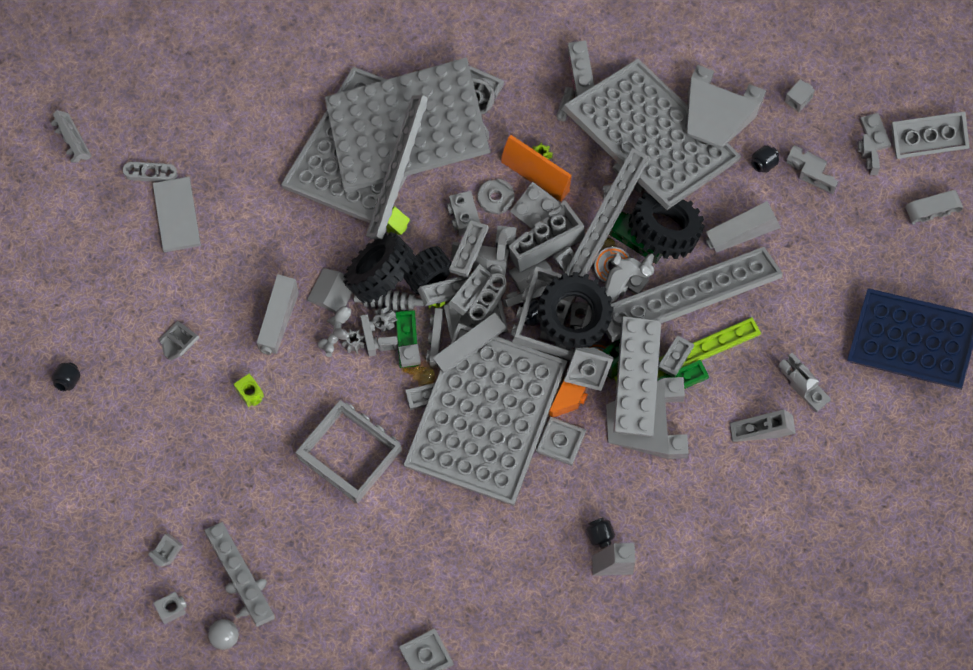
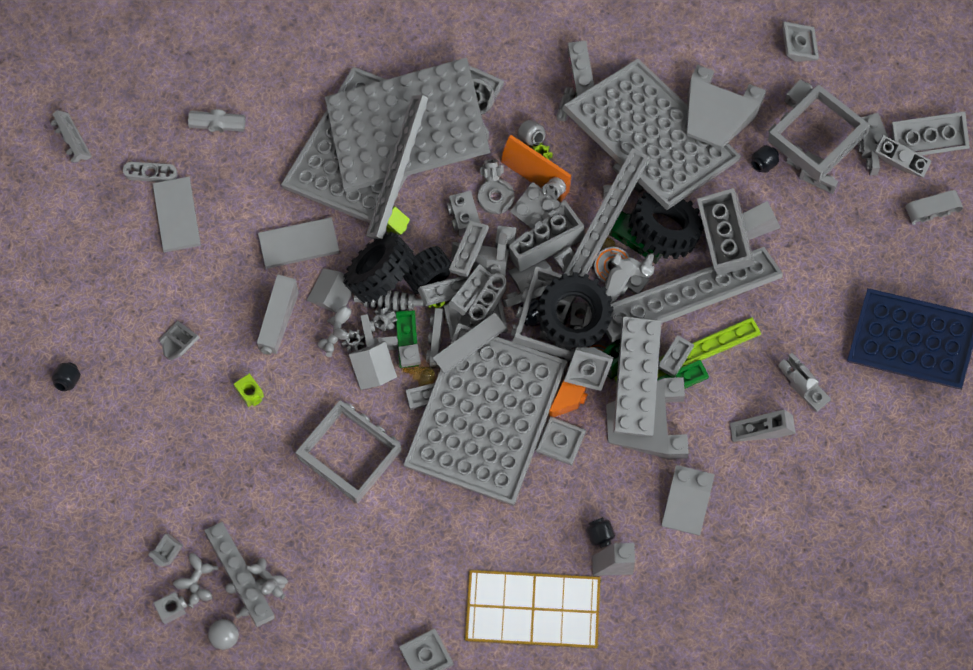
(185, 583): none -> light grey piece
(216, 121): none -> light grey piece
(274, 583): none -> light grey piece
(298, 243): none -> light grey tile
(373, 366): none -> light grey slope
(491, 170): none -> light grey gear
(531, 133): none -> light grey head
(533, 609): none -> white piece
(554, 188): none -> light grey wheel
(688, 500): none -> light grey slope
(725, 231): none -> light grey brick
(798, 42): none -> light grey slope
(801, 159): none -> light grey window
(902, 157): none -> light grey slope

